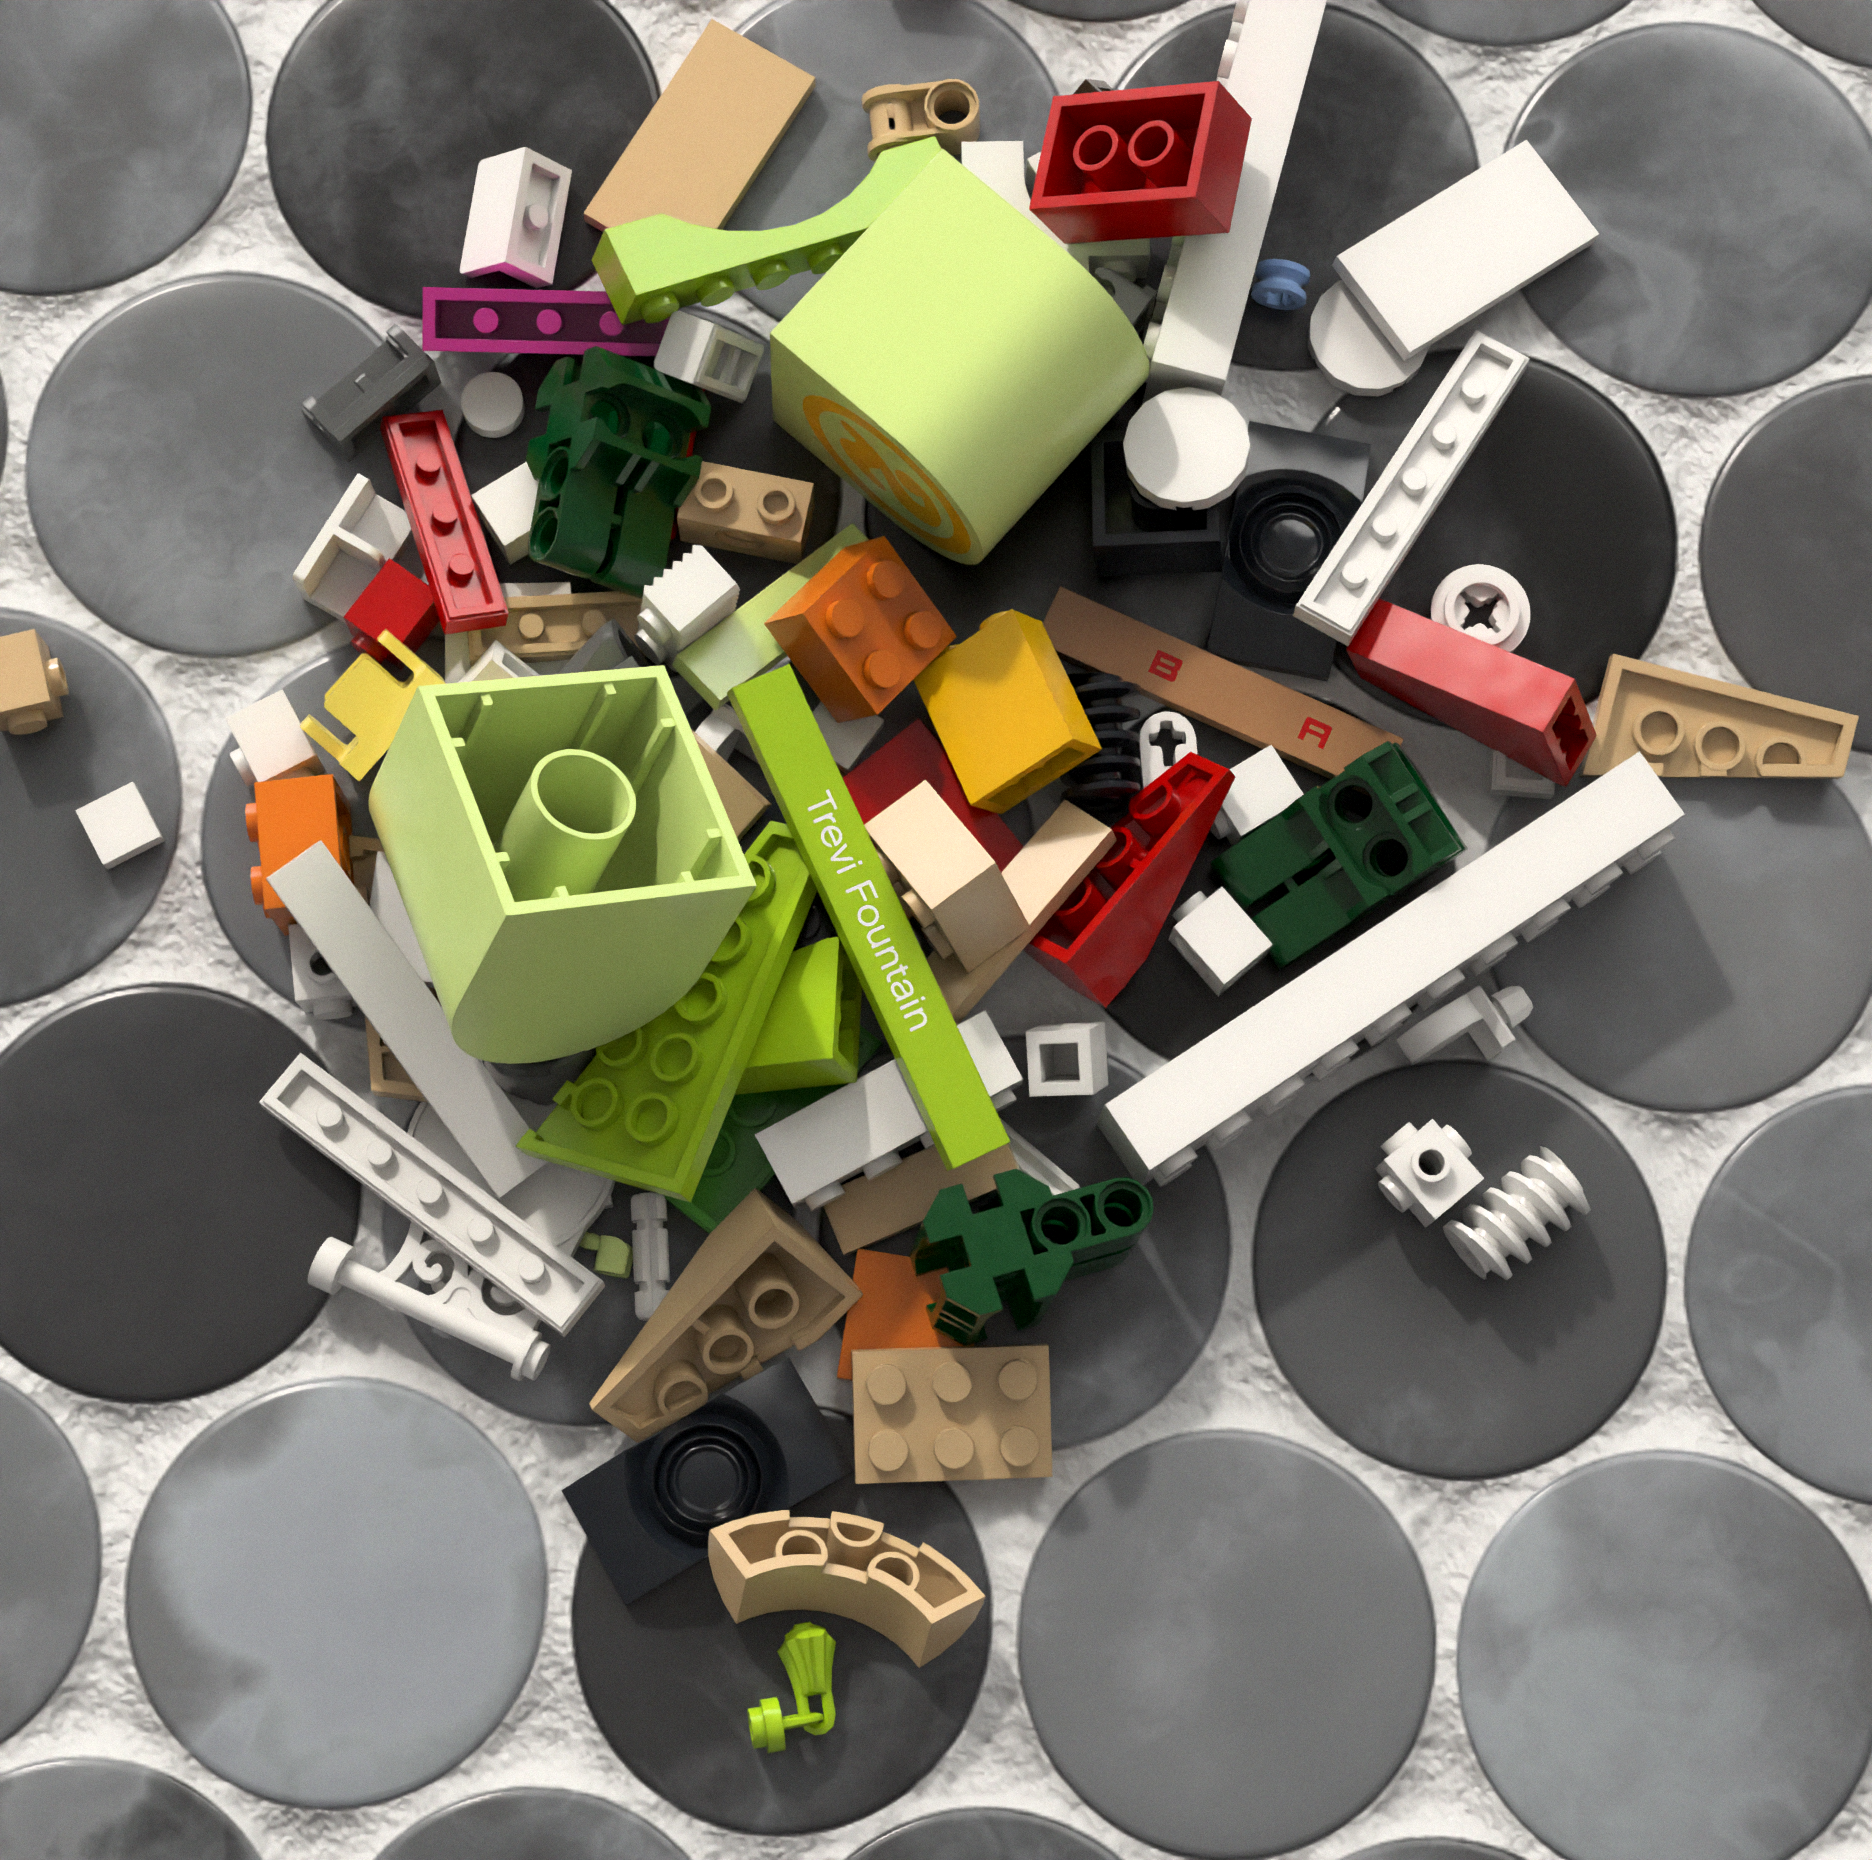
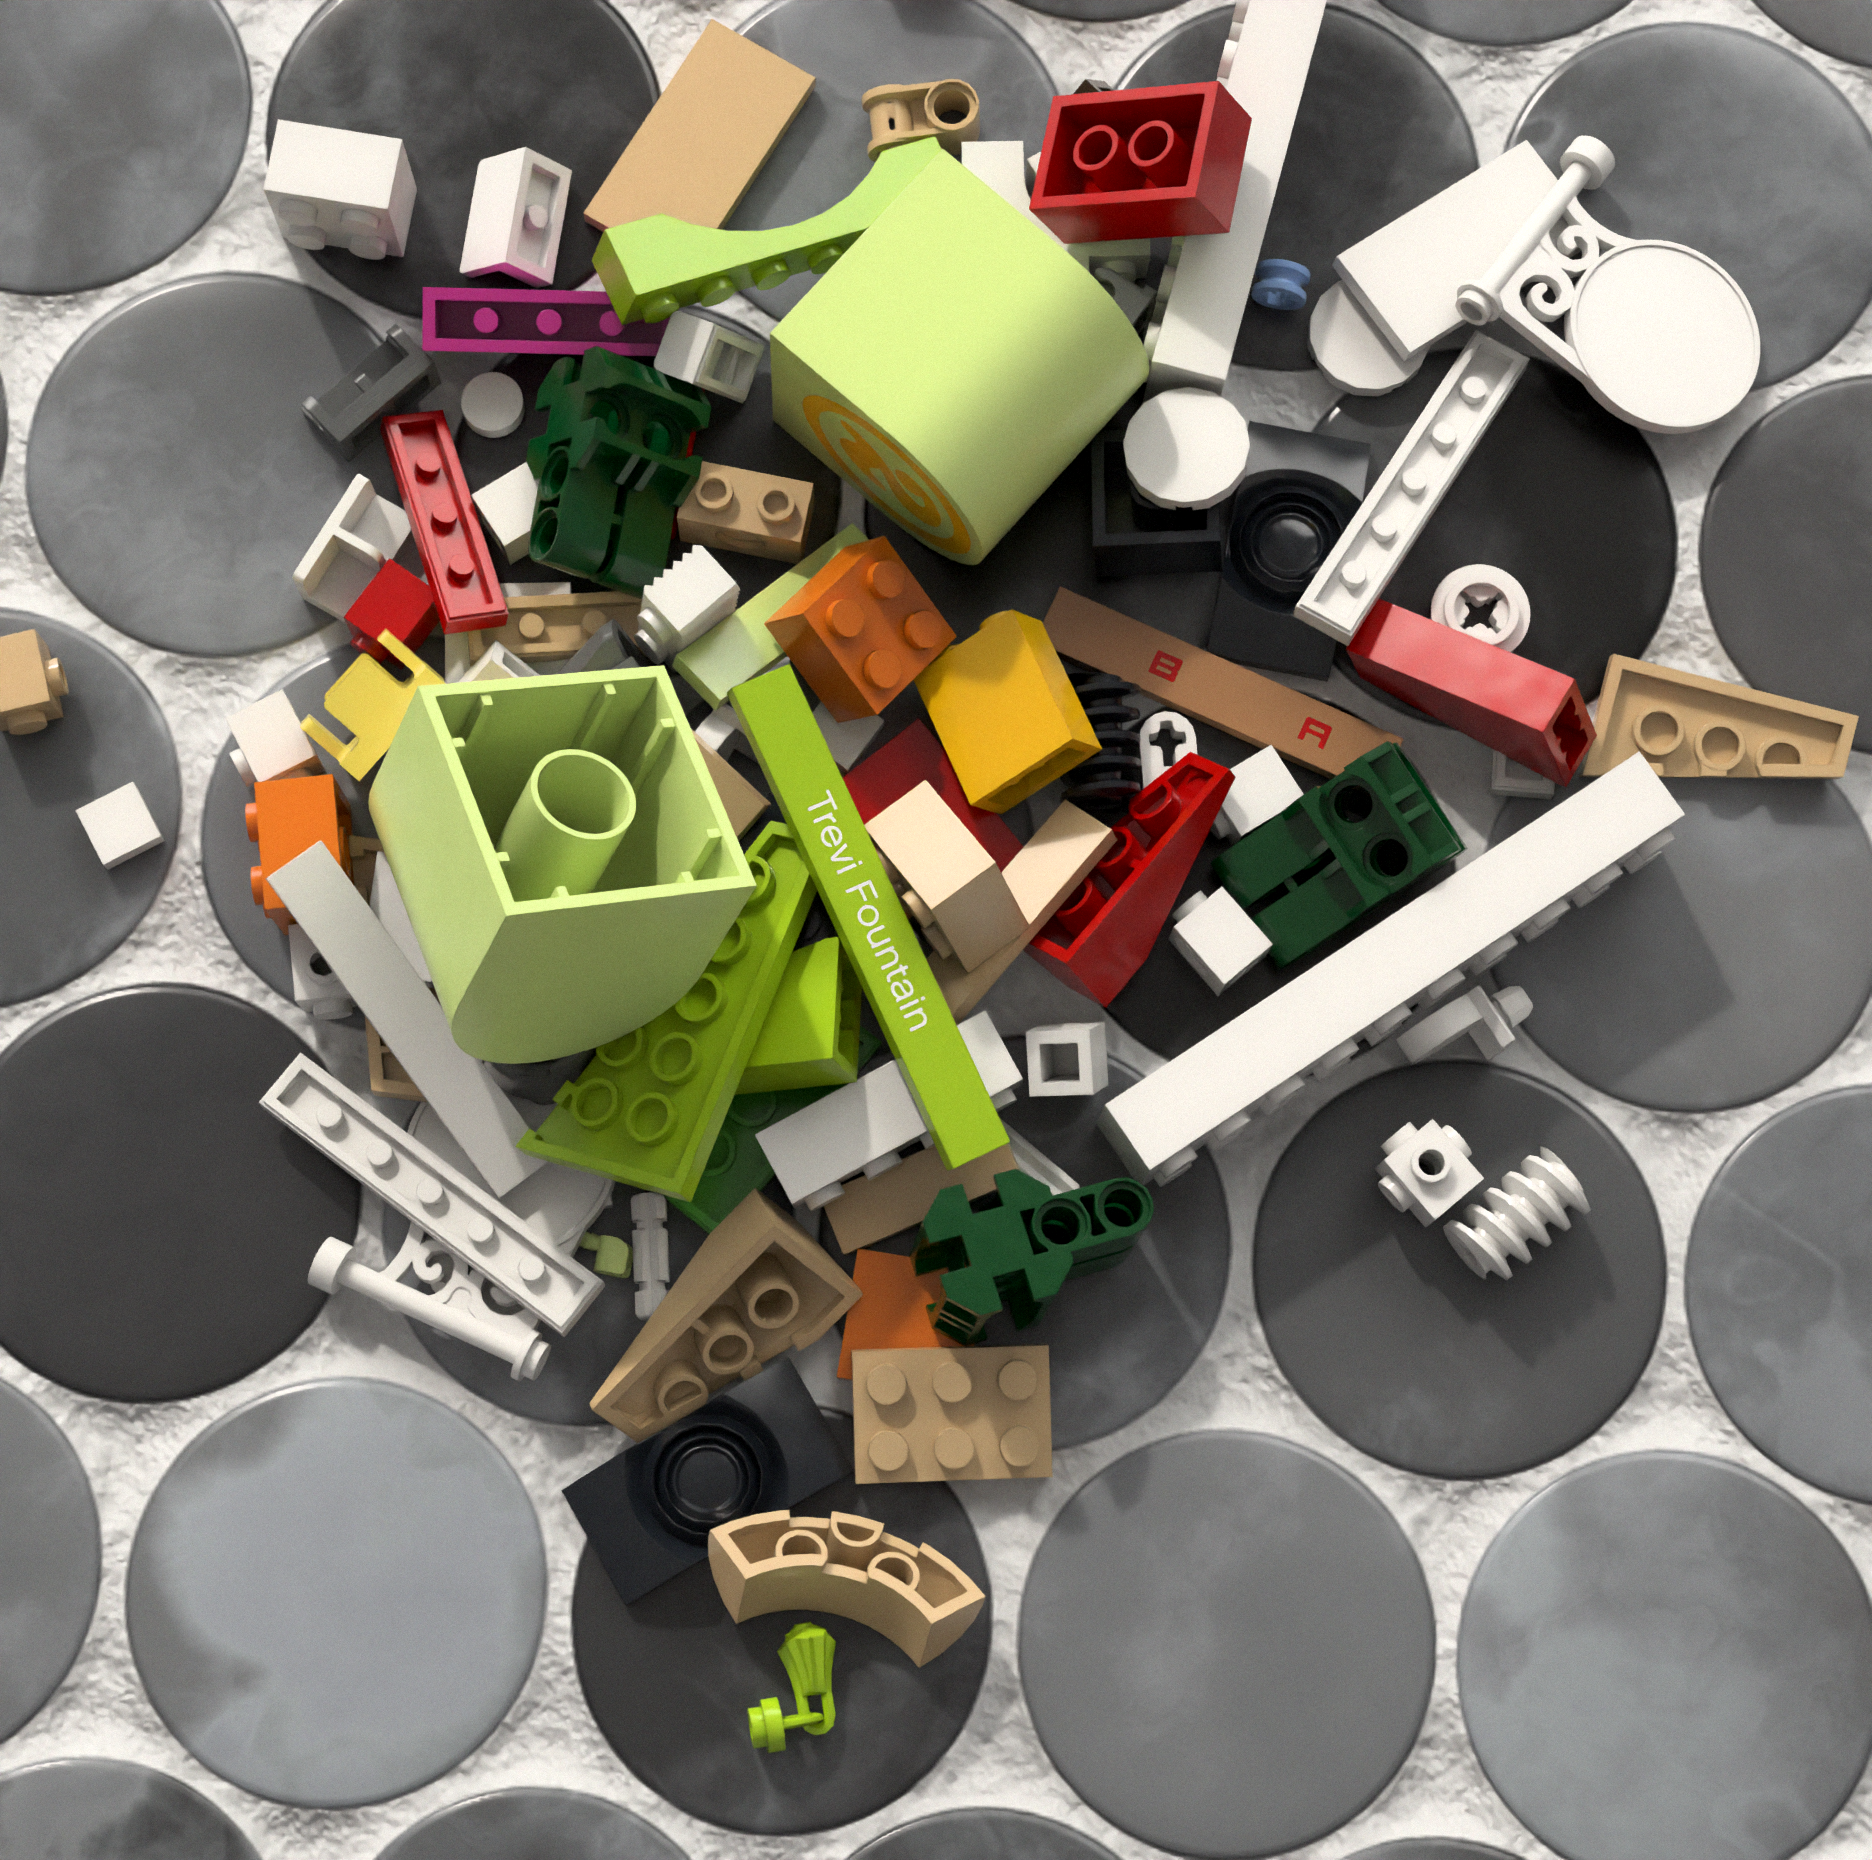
(340, 189): none -> white brick
(1646, 325): none -> white piece

